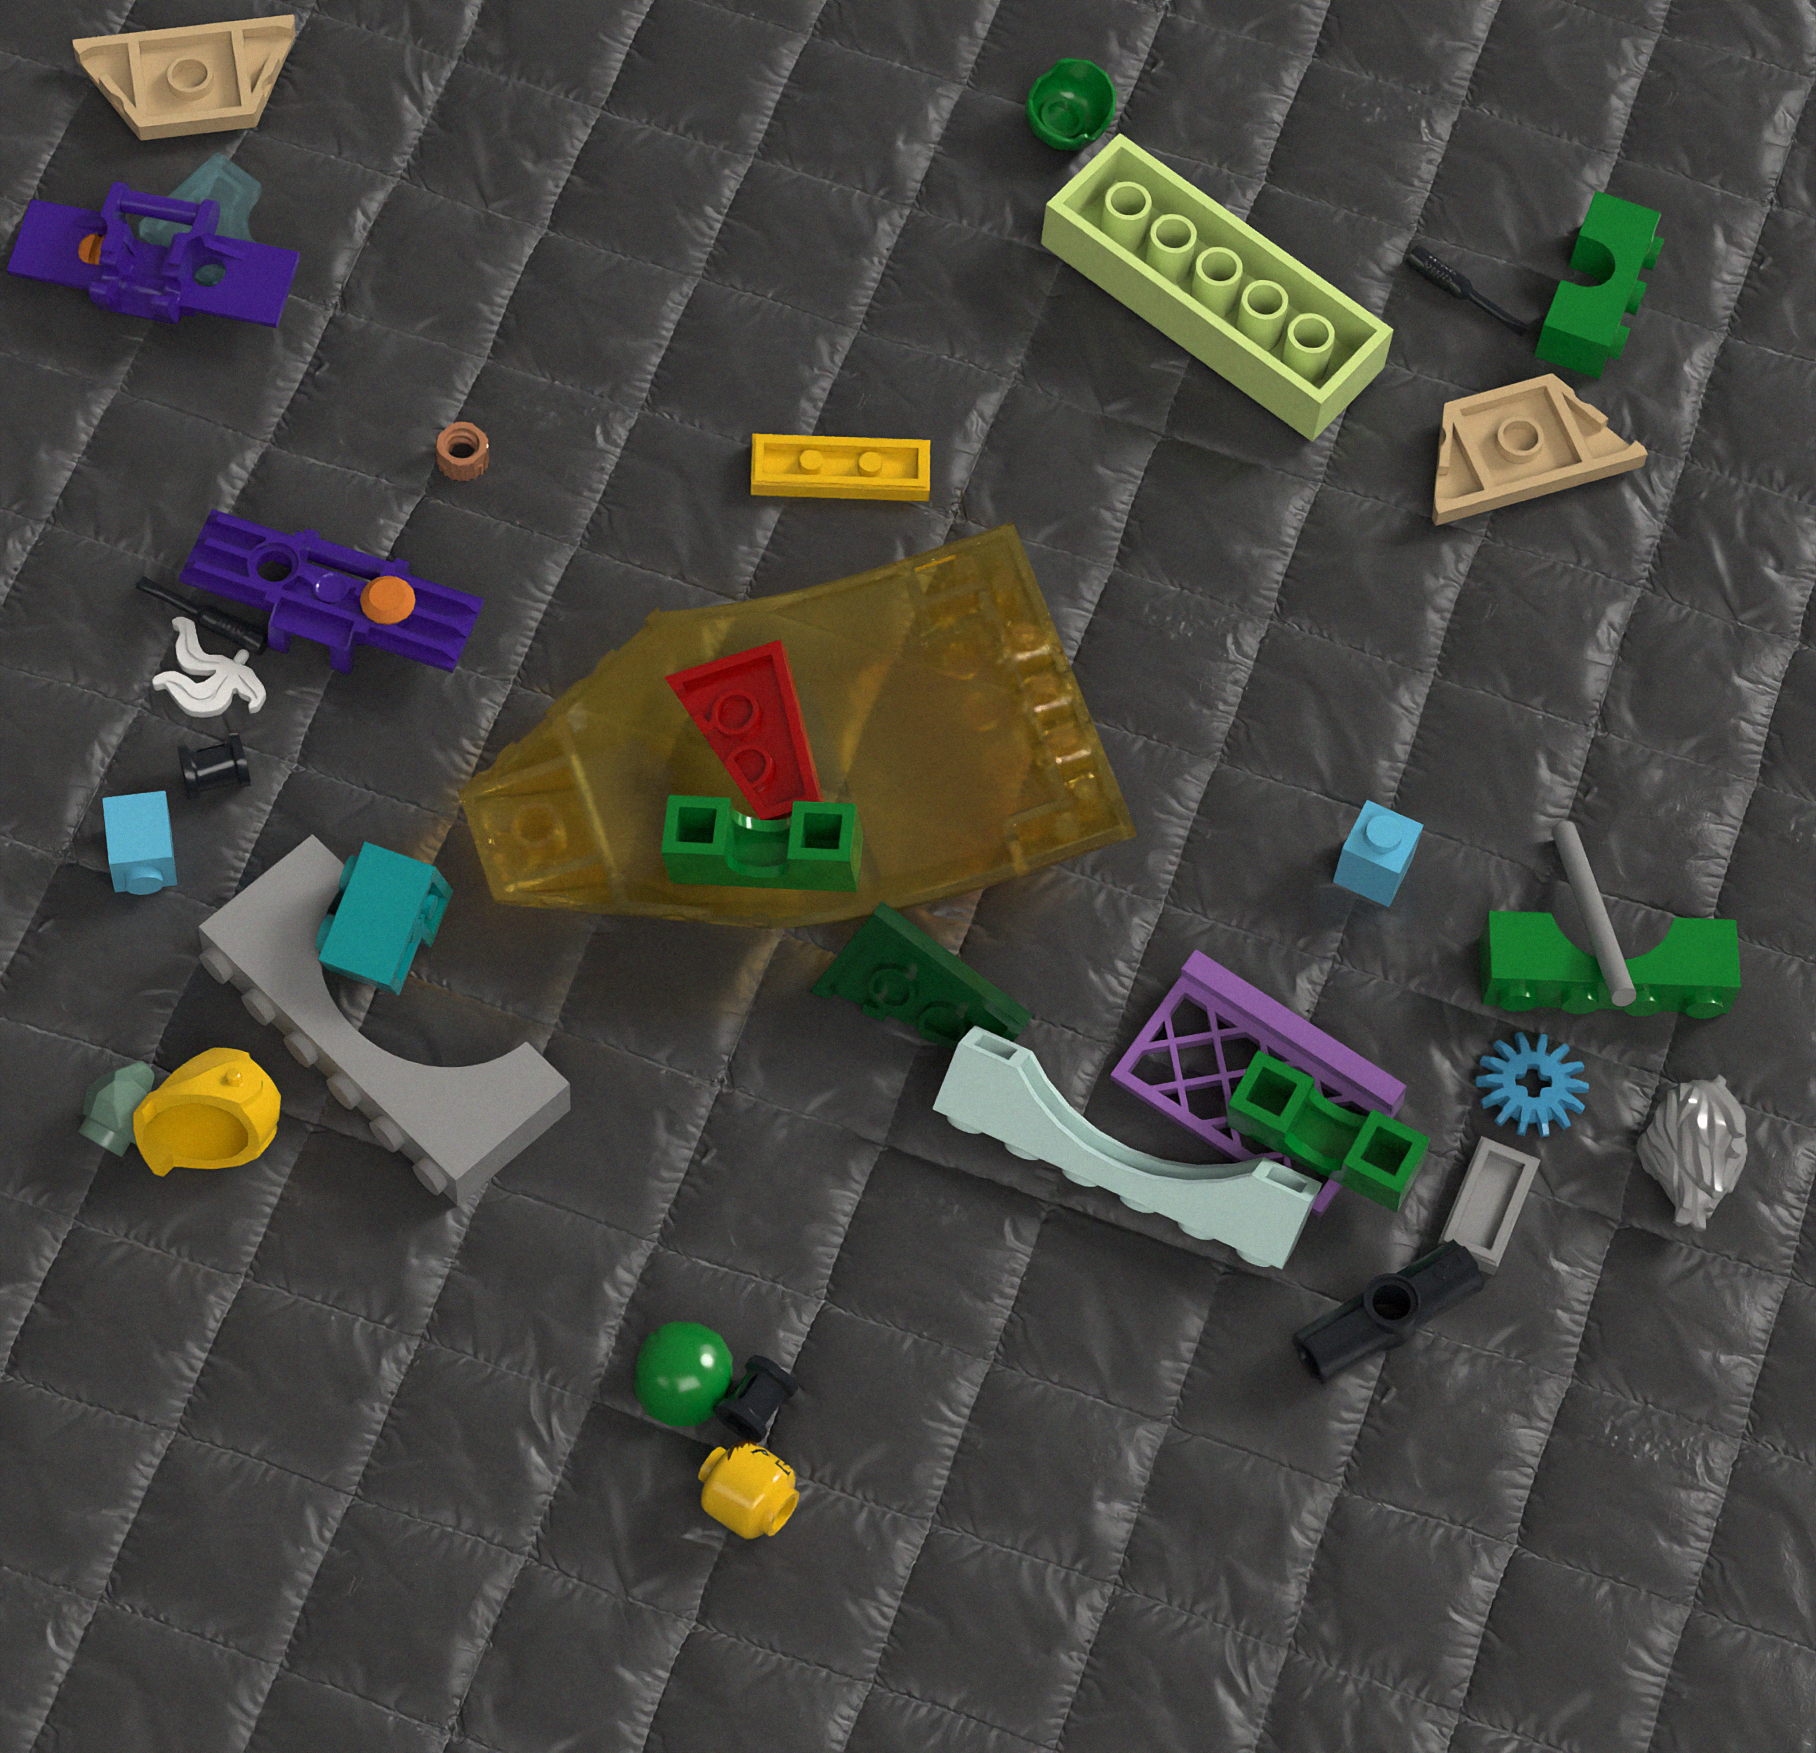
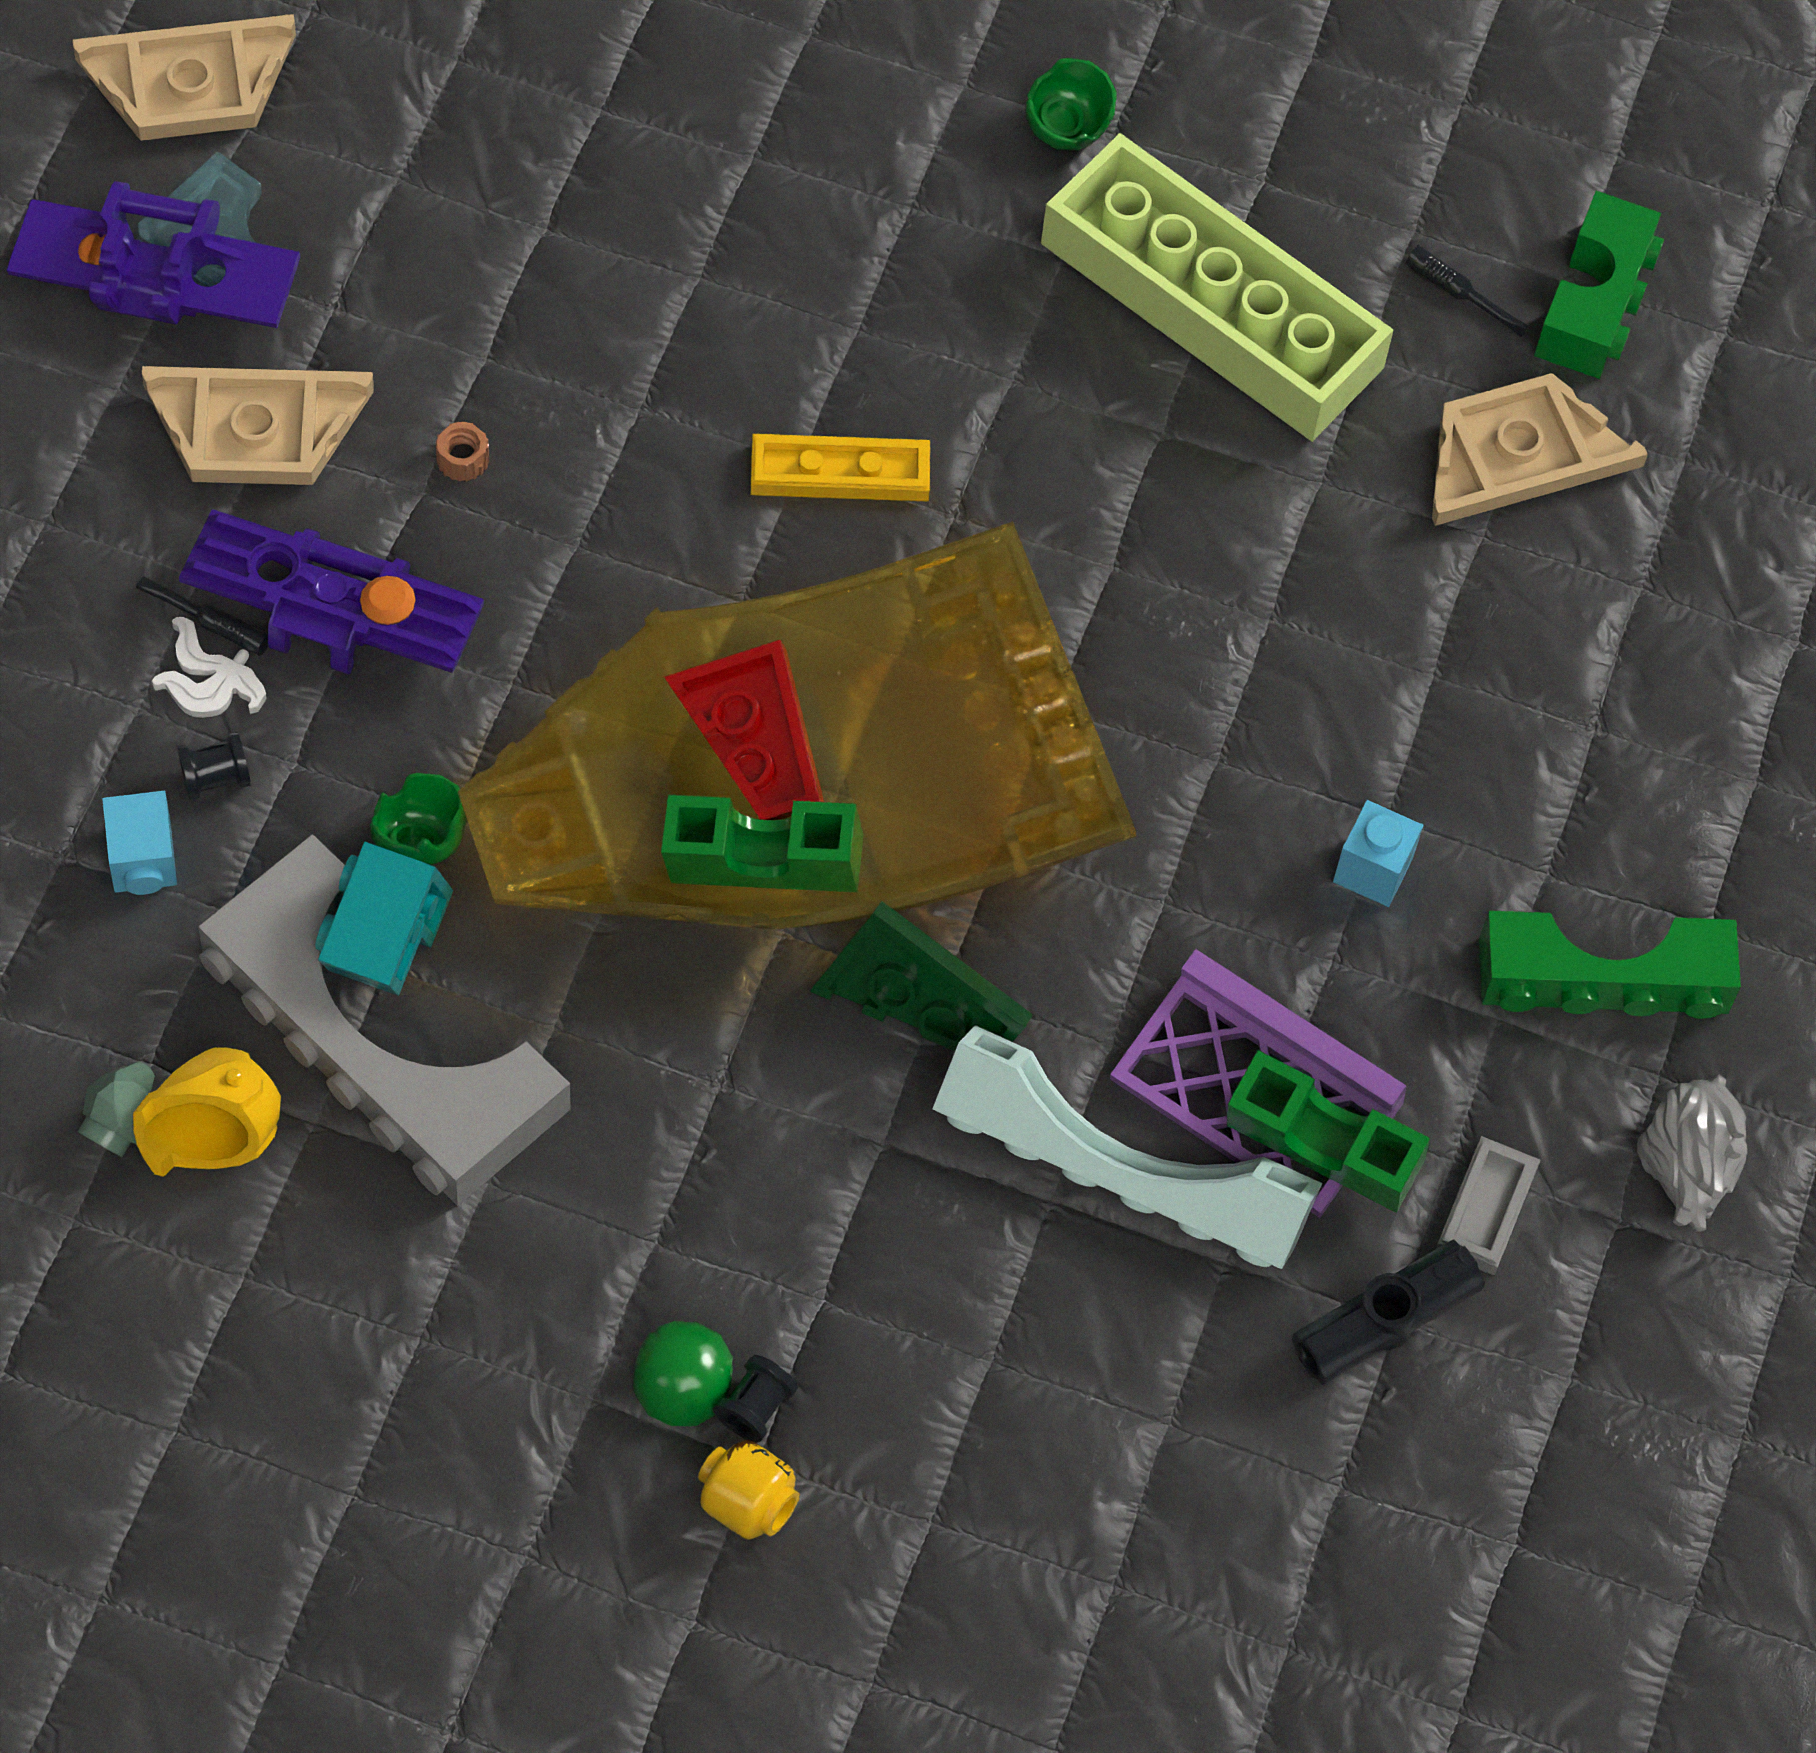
(256, 421): none -> tan wing
(420, 819): none -> green hair
(1515, 1099): dark azure gear -> none
(1594, 914): light grey bar -> none

